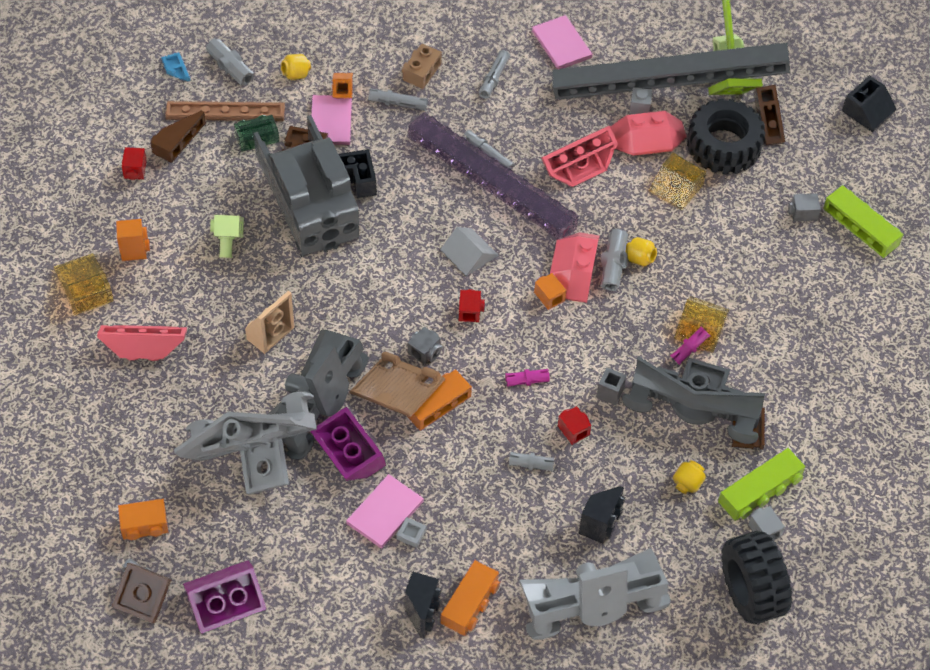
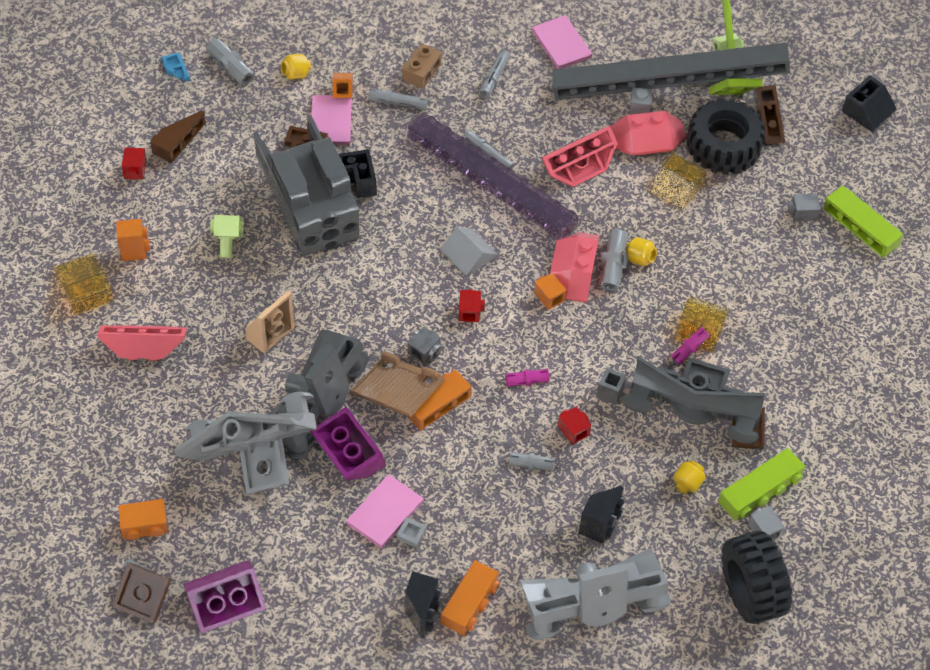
(225, 110): nougat tile -> none
(263, 125): clear green brick -> none

